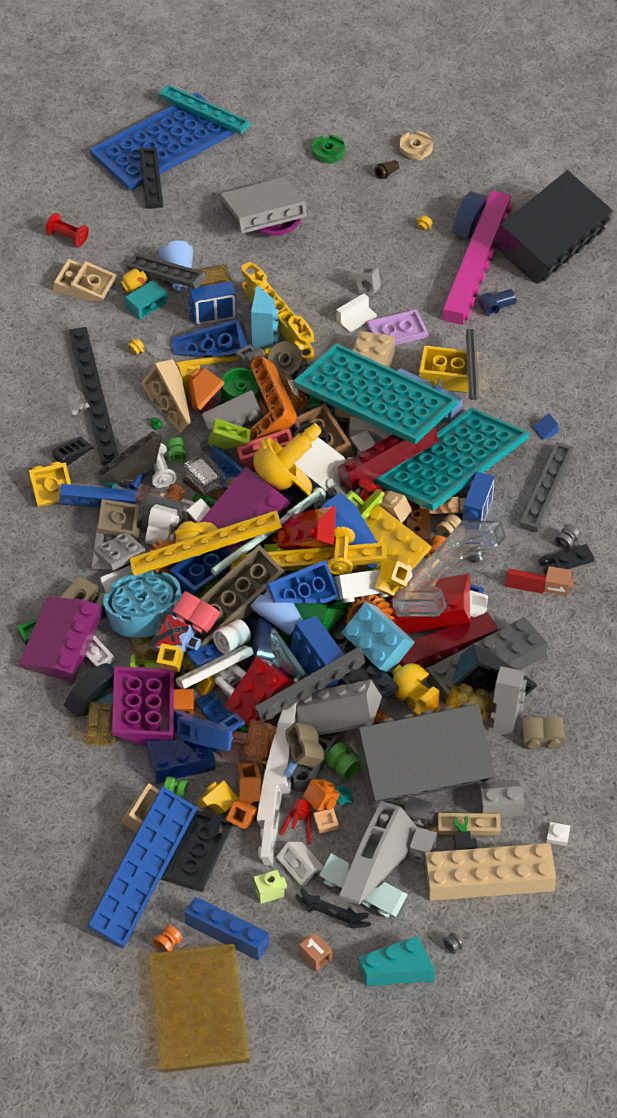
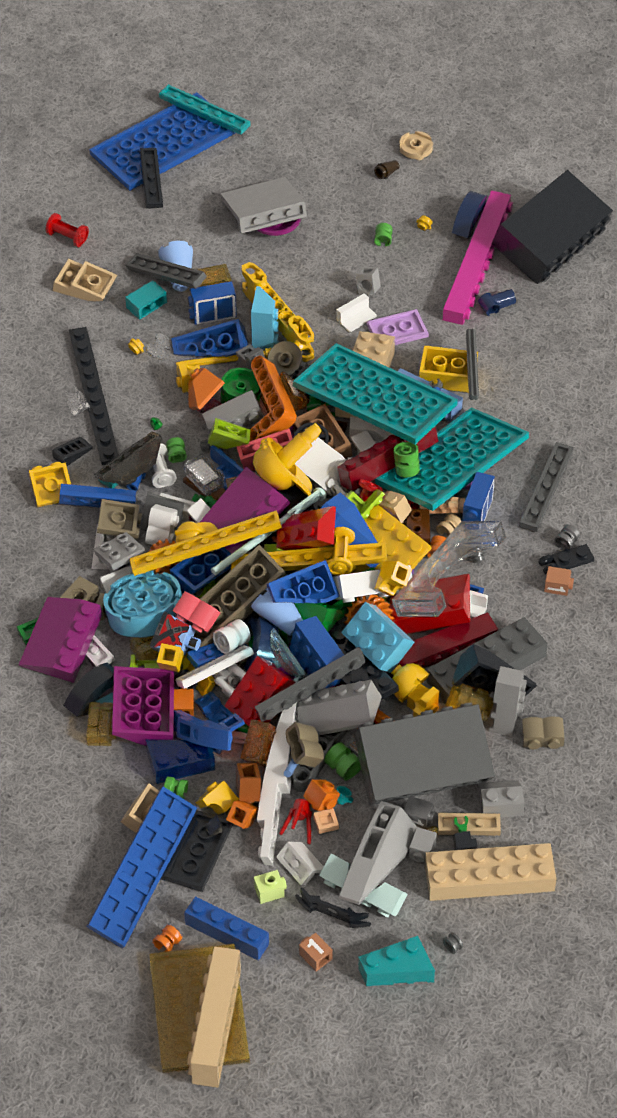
(133, 280): yellow head -> none
(166, 387): tan wedge -> none
(175, 492): clear orange wheel -> none
(214, 1017): none -> tan brick
(321, 145): green plate -> none
(383, 234): none -> bright green wheel
(406, 459): none -> bright green wheel
(525, 580): red panel -> none
(546, 427): blue slope -> none
(558, 834): white plate -> none

